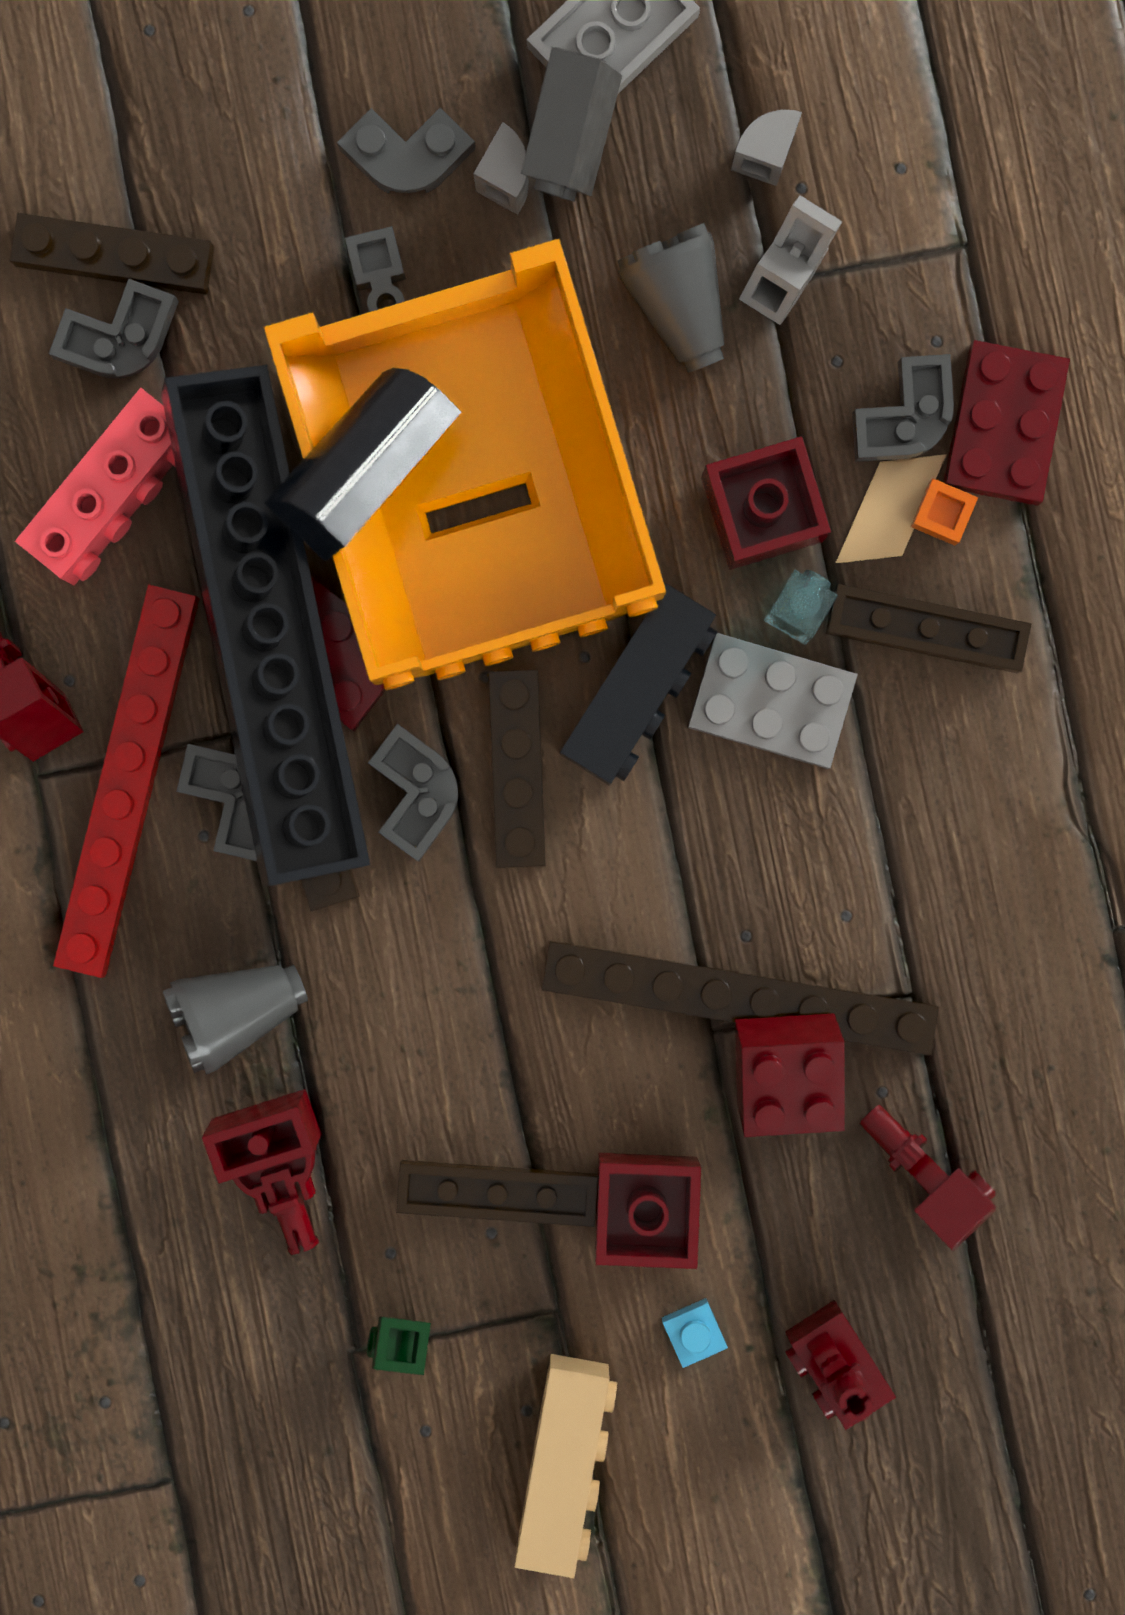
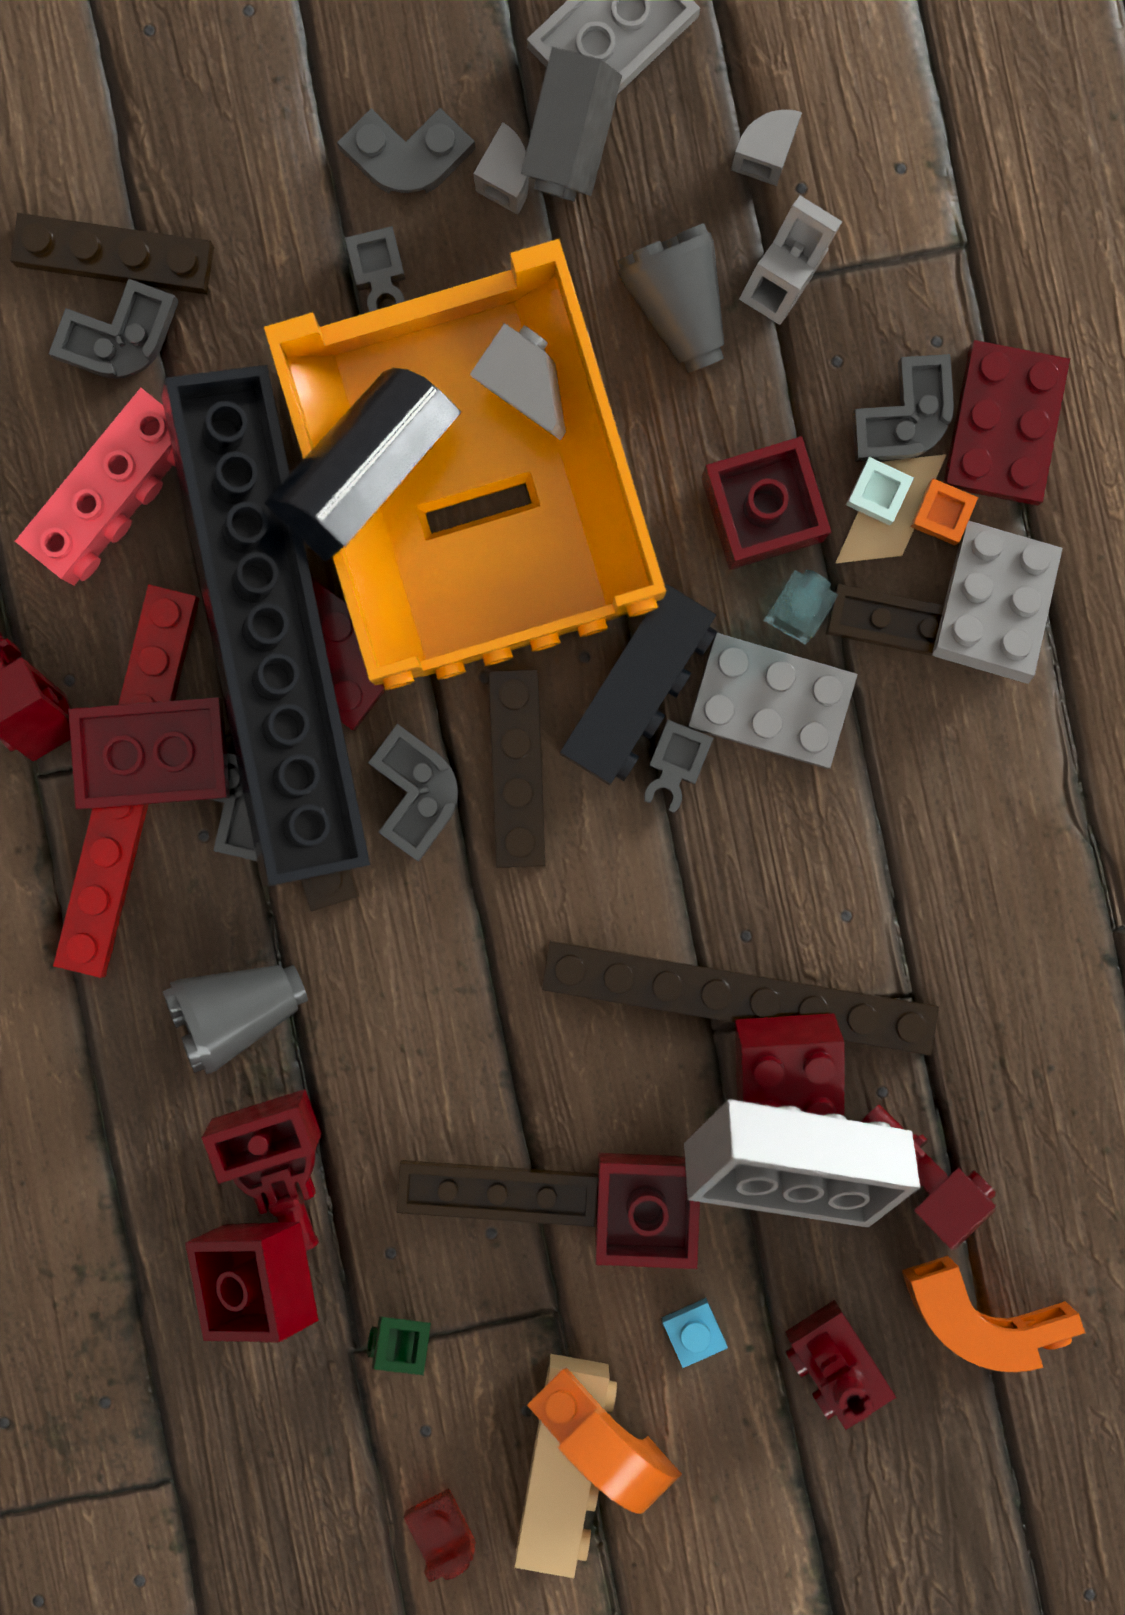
(149, 753): none -> dark red plate
(252, 1282): none -> dark red brick
(441, 1536): none -> clear red bracket
(523, 377): none -> light grey slope
(610, 1457): none -> orange arch
(679, 757): none -> dark grey plate
(800, 1164): none -> light grey brick
(879, 491): none -> light aqua plate
(979, 1338): none -> orange arch
(997, 602): none -> light grey plate

